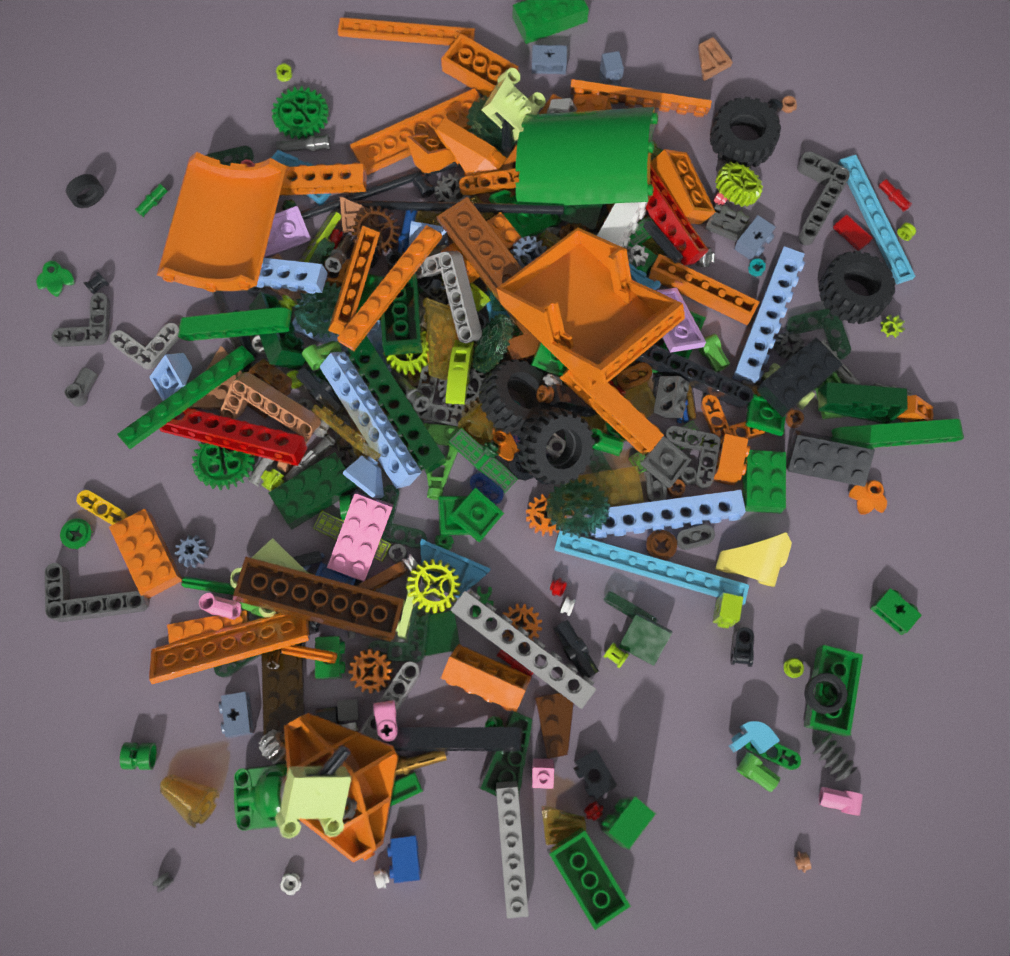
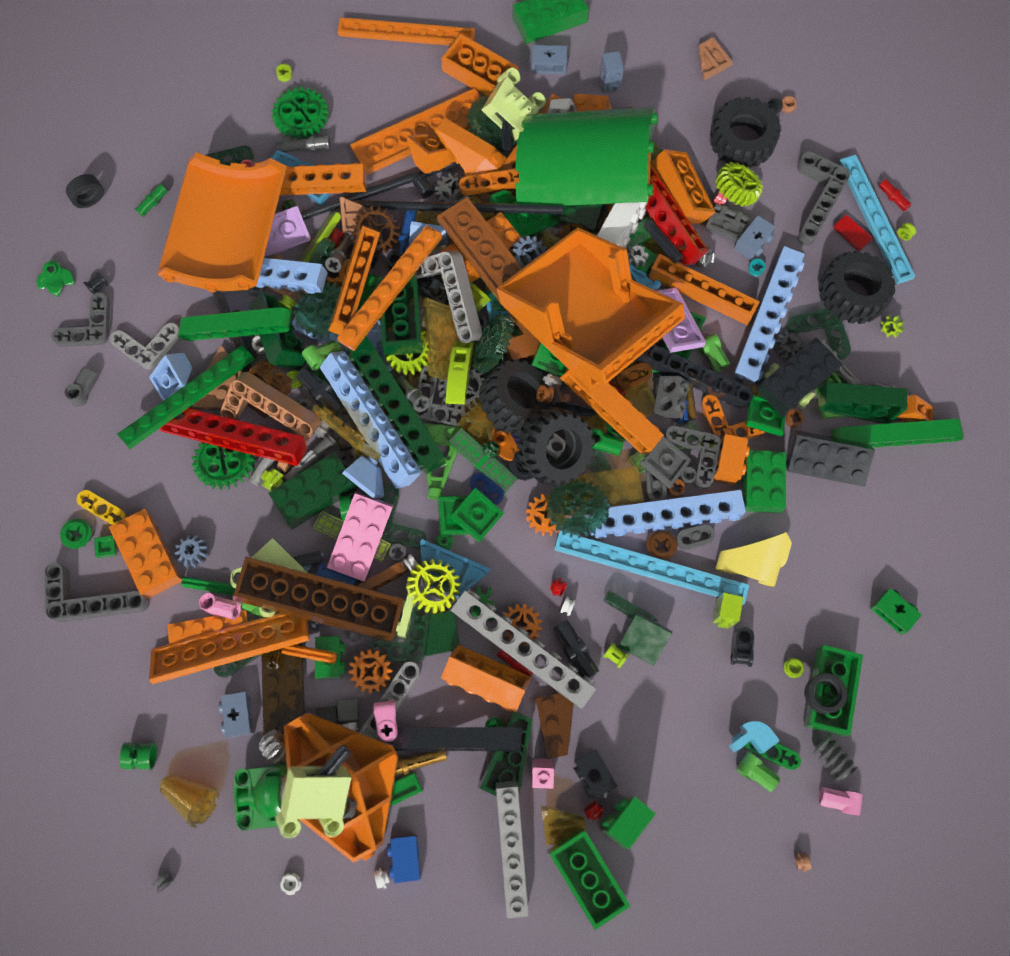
(105, 547): none -> green plate
(645, 98): orange plate -> none
(867, 500): orange plate -> none

